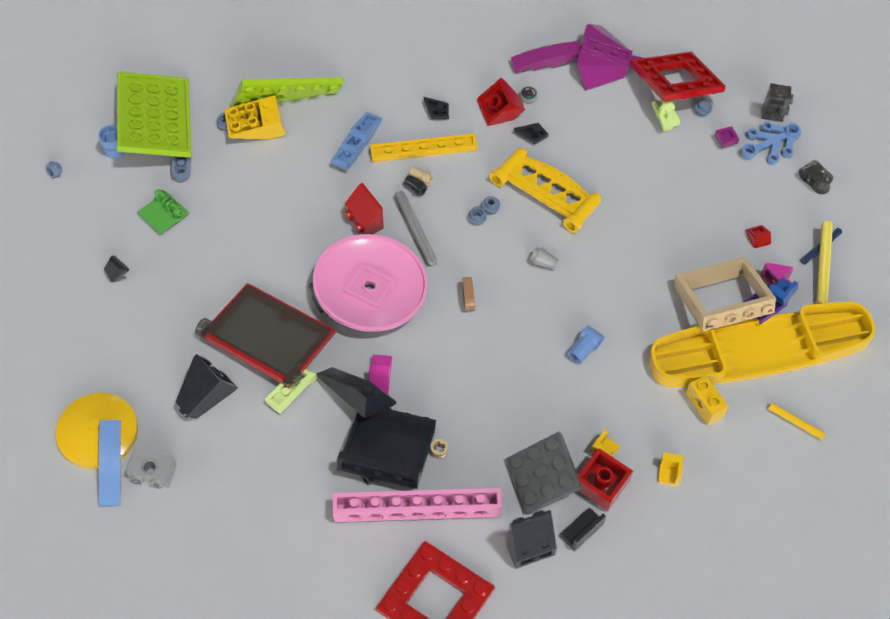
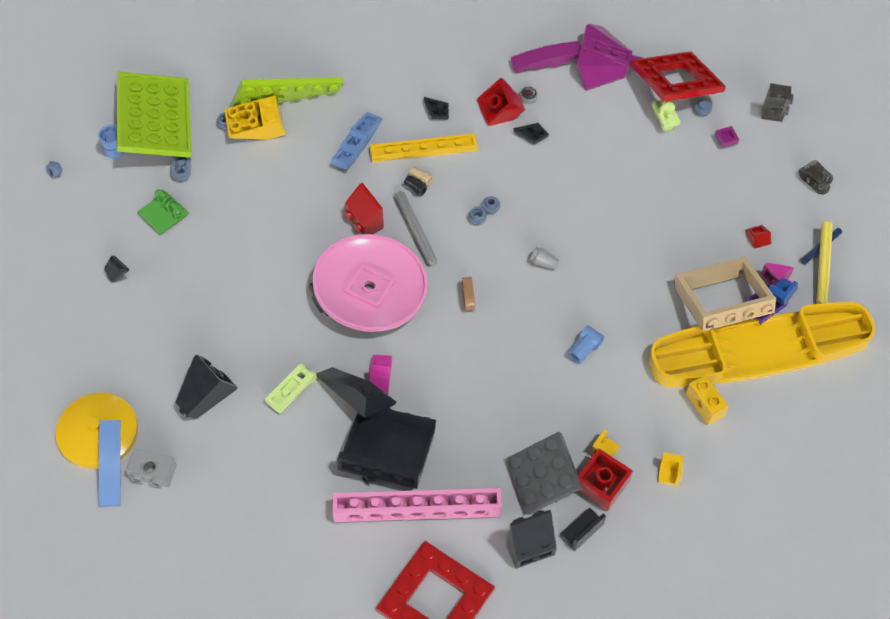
(267, 334): clear smoke door -> none
(442, 443): tan bush -> none
(574, 212): yellow piece -> none
(789, 132): medium blue plant -> none
(796, 421): yellow bar -> none

